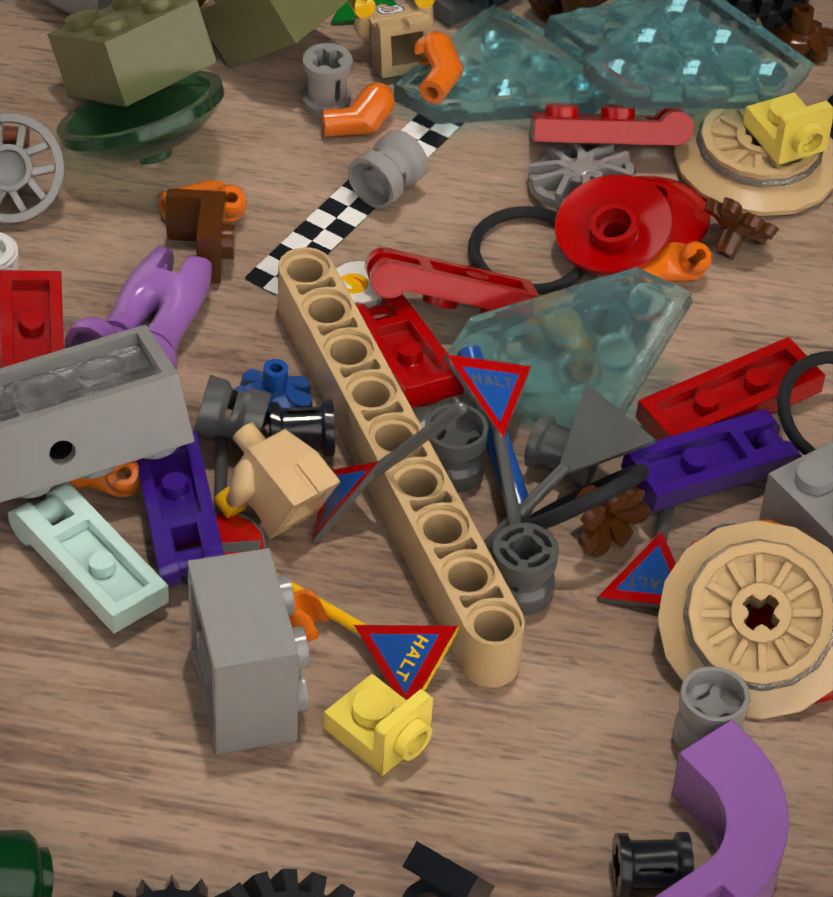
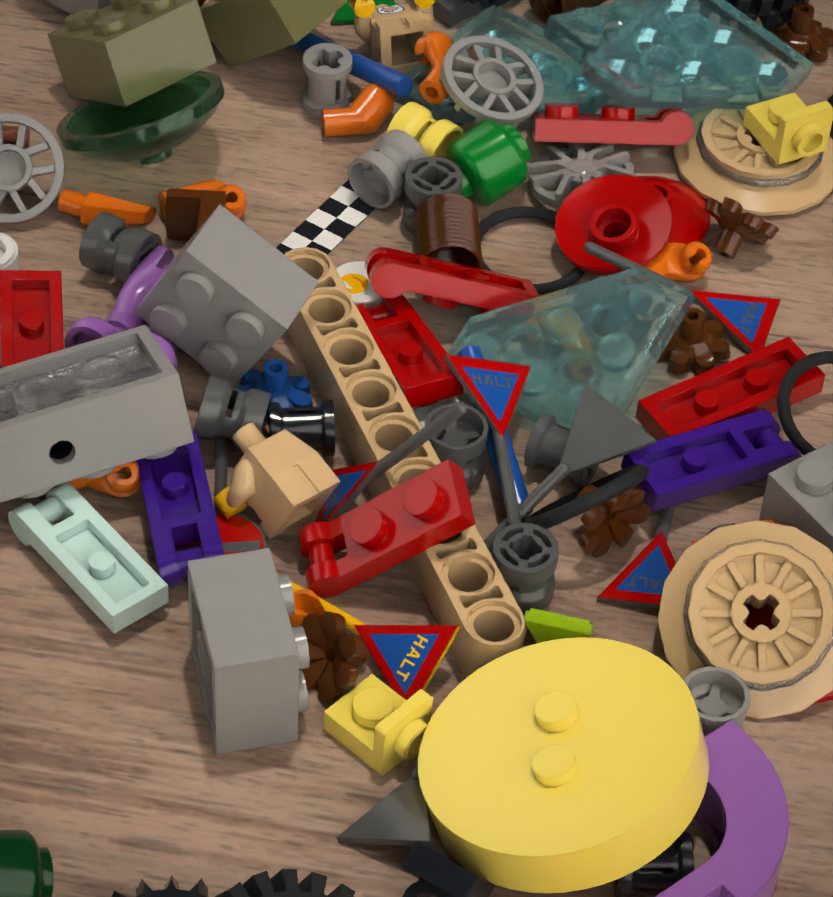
(94, 203): none -> orange bar
(114, 246): none -> dark grey wheel
(226, 296): none -> light grey brick
(332, 655): none -> reddish brown plant
(366, 68): none -> blue bar
(386, 530): none -> red plate
(395, 820): none -> dark grey piece
(426, 179): none -> dark grey wheel
(431, 134): none -> light yellow wheel
(449, 230): none -> reddish brown piece
(491, 80): none -> light grey wheel
(491, 161): none -> green head
(553, 626): none -> lime slope
(564, 765): none -> light yellow brick
(695, 343): none -> reddish brown plant
(742, 316): none -> piece

